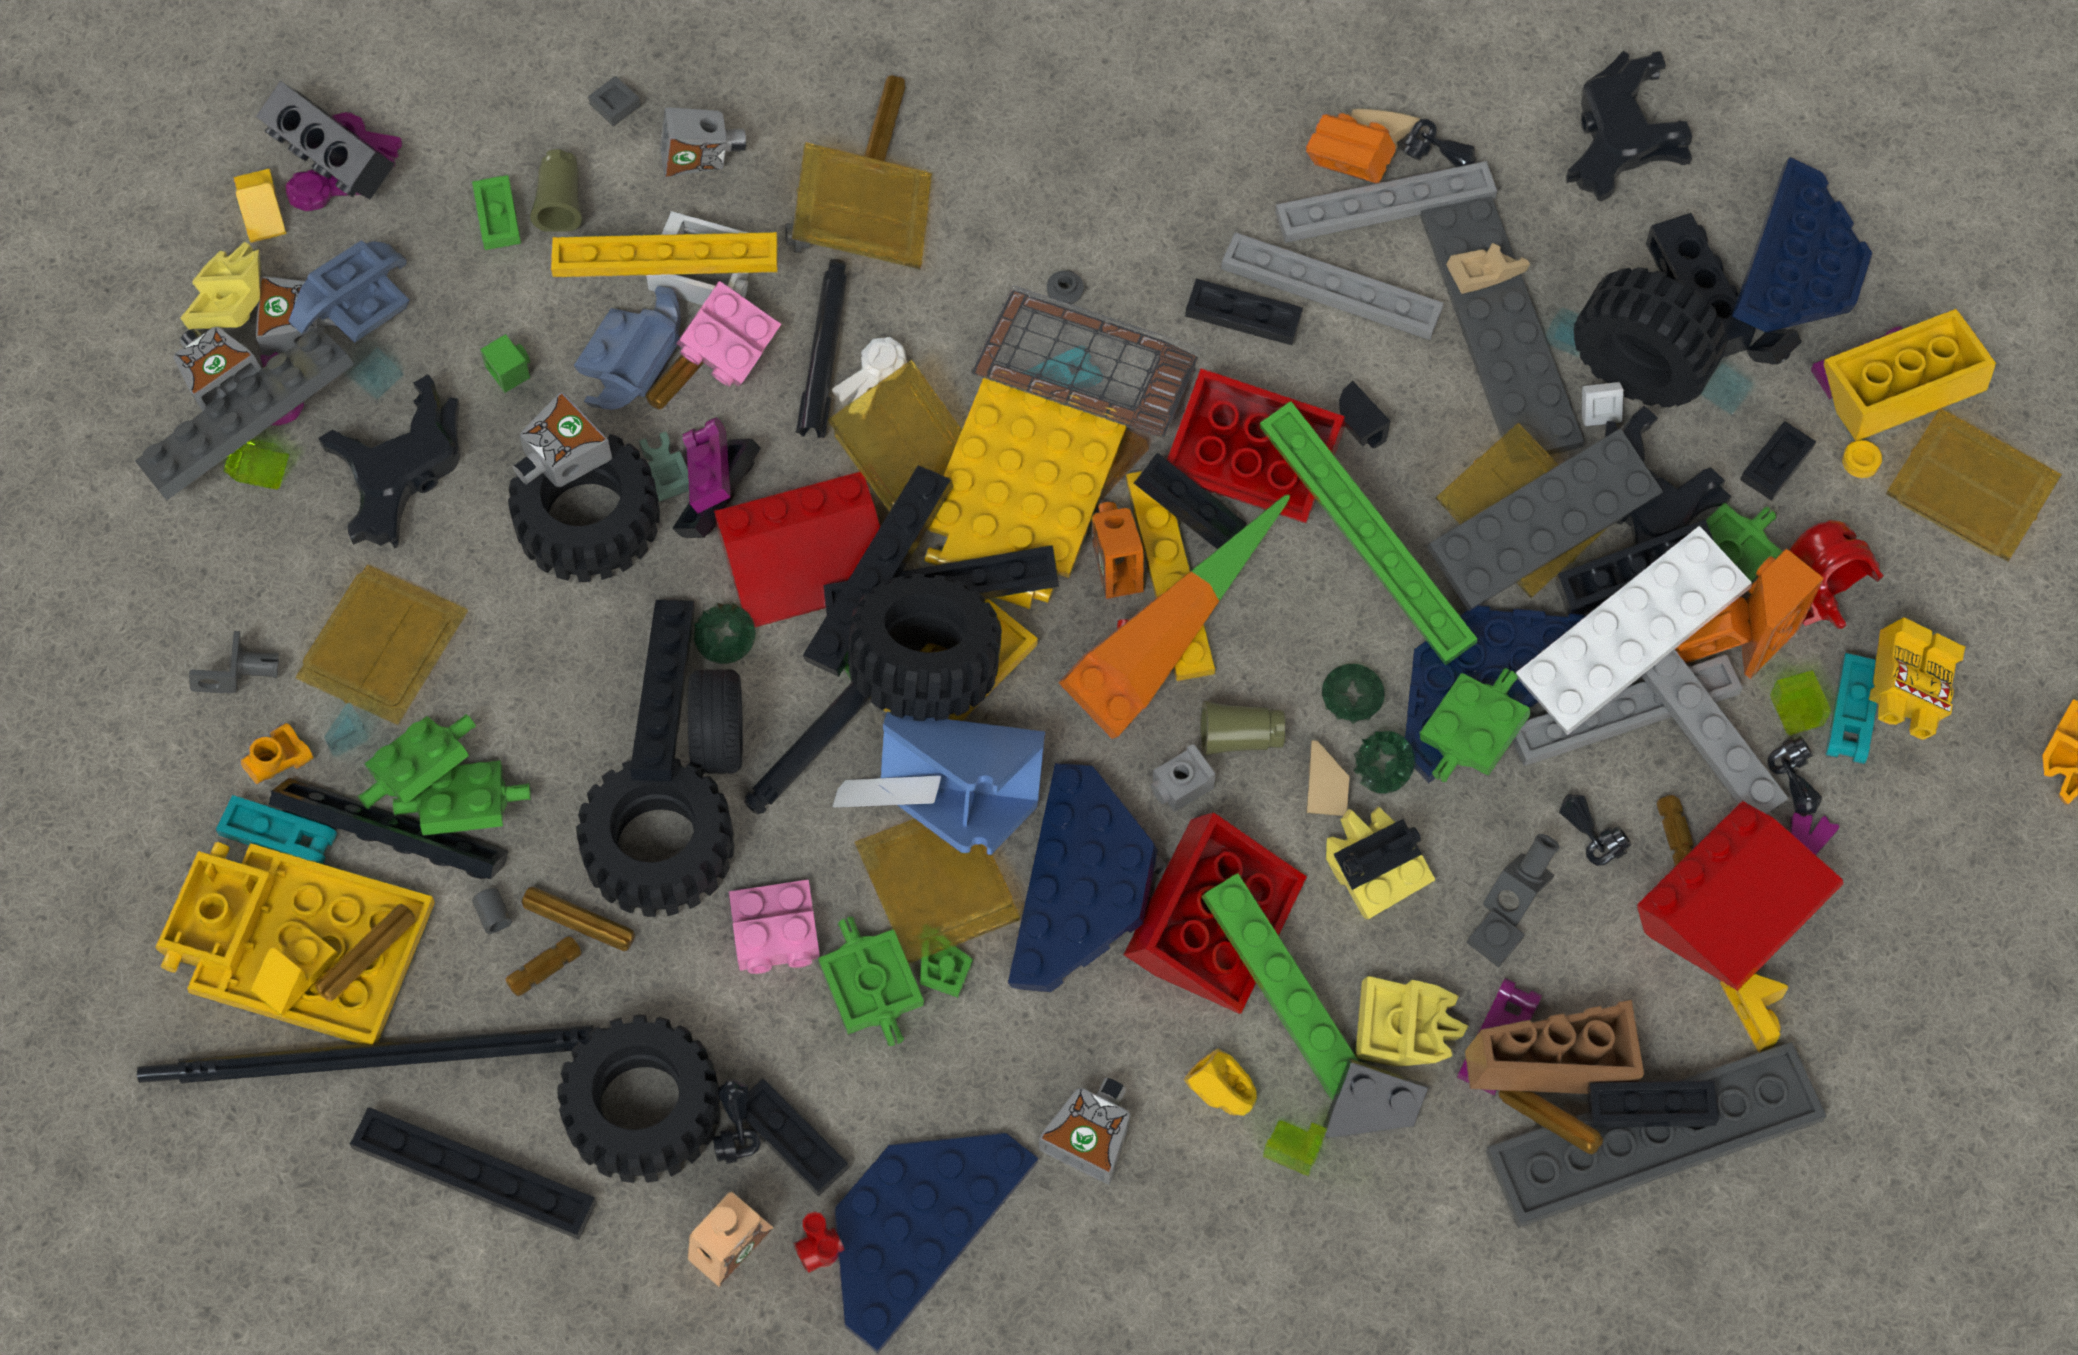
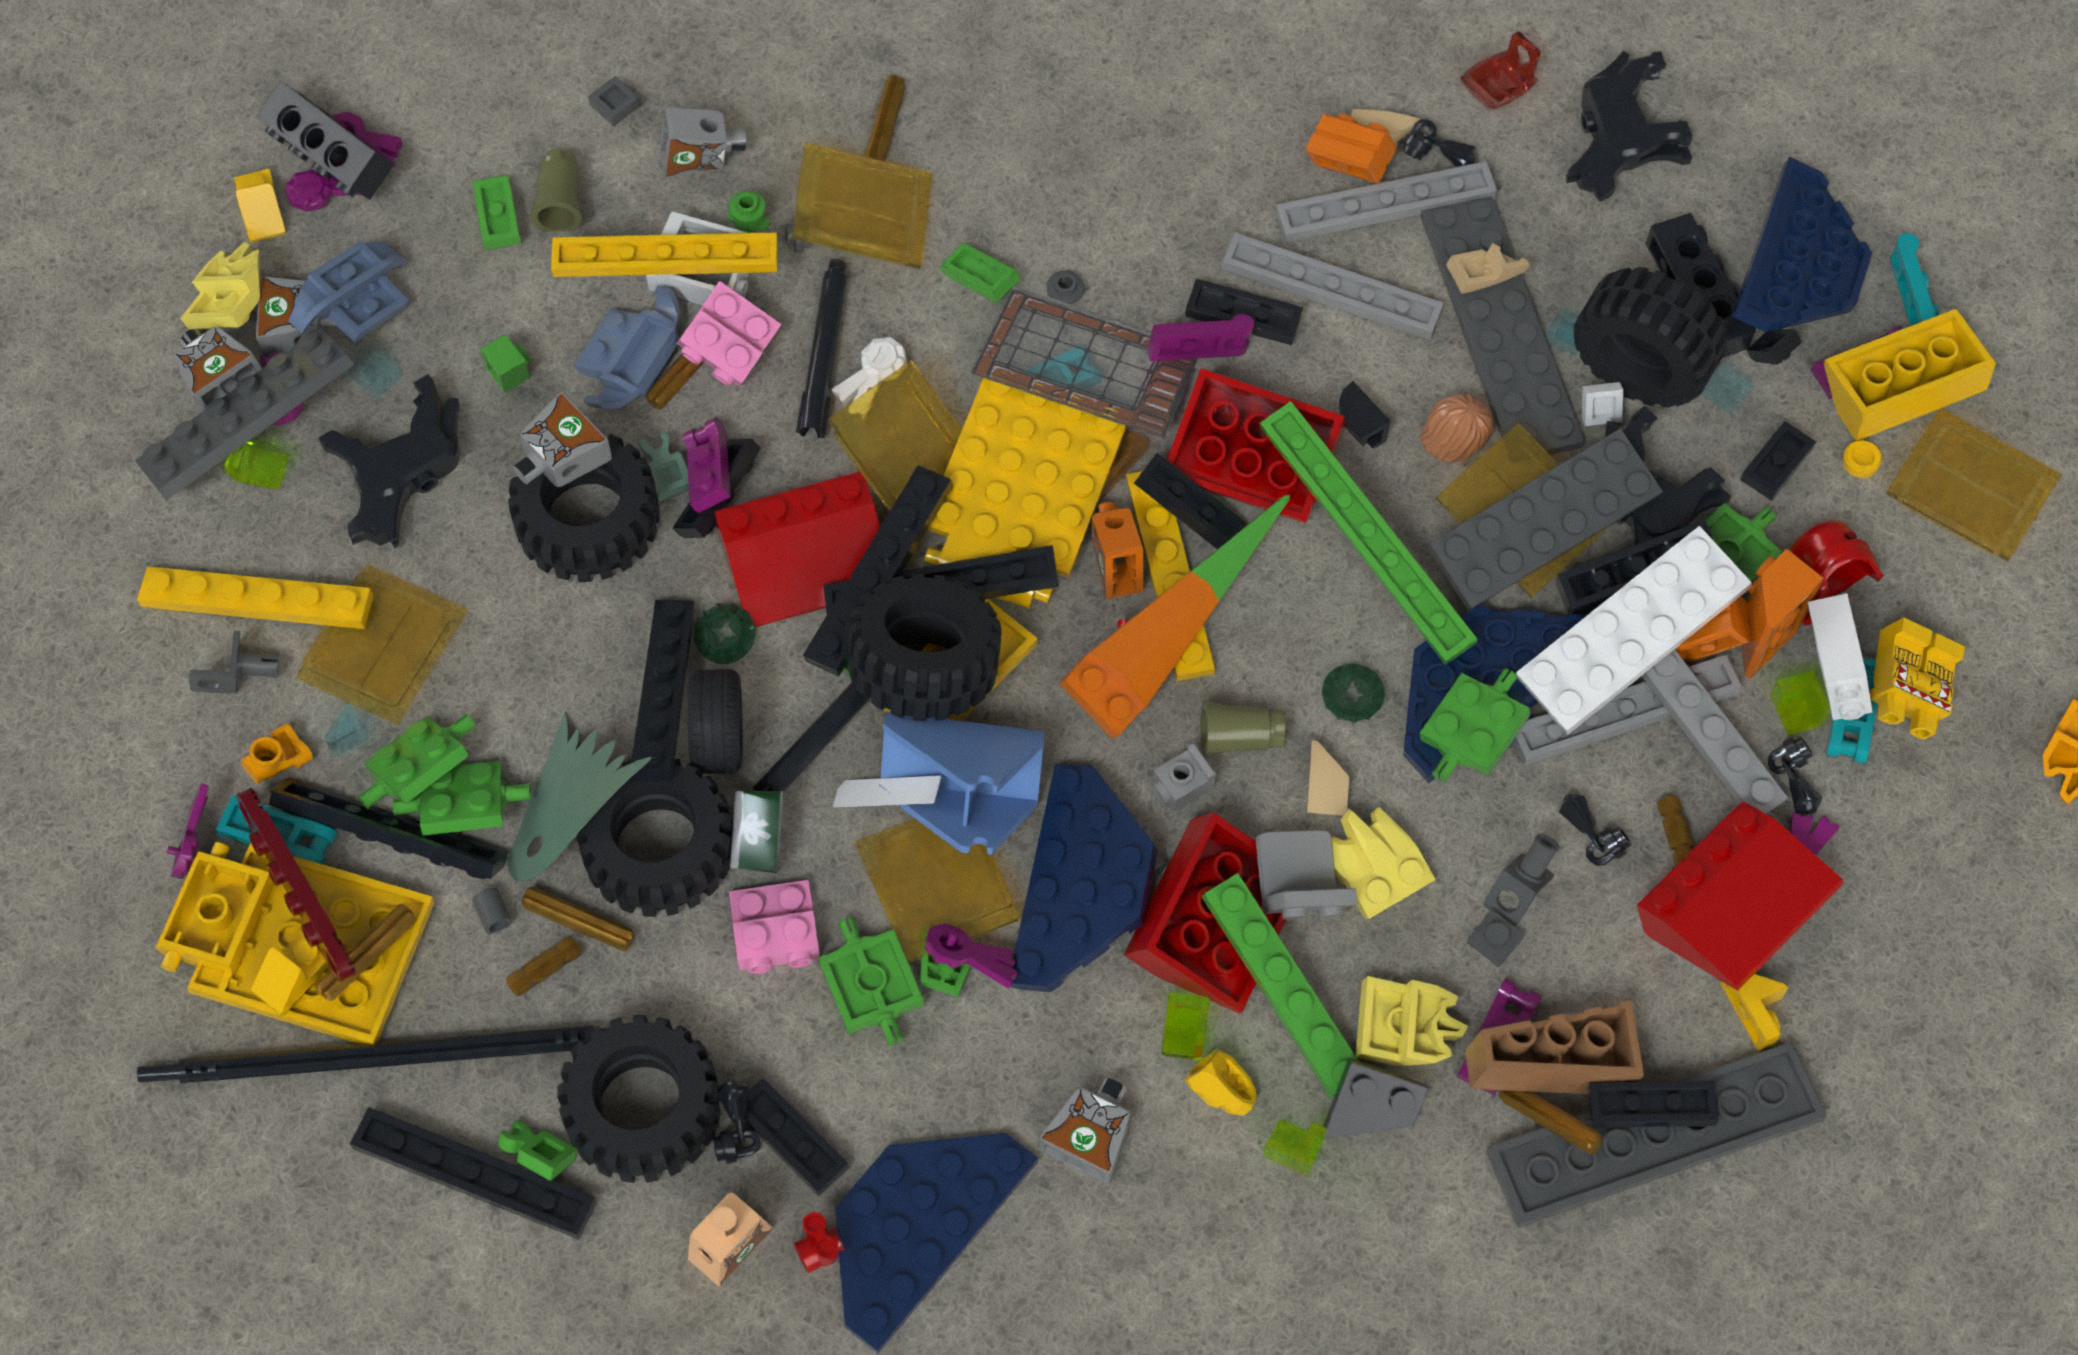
(189, 845): none -> magenta piece
(255, 597): none -> yellow plate
(299, 896): none -> dark red plate
(540, 1153): none -> bright green plate
(566, 798): none -> sand green piece
(747, 212): none -> bright green brick
(756, 830): none -> dark green piece
(954, 947): none -> magenta piece
(980, 272): none -> bright green plate
(1185, 1026): none -> clear neon green panel
(1200, 339): none -> magenta plate
(1300, 875): none -> light grey bracket
(1378, 853): black hinge -> none
(1397, 770): clear green gear -> none
(1457, 428): none -> nougat hair
(1501, 76): none -> clear red piece
(1840, 657): none -> white window
(1911, 281): none -> teal plate

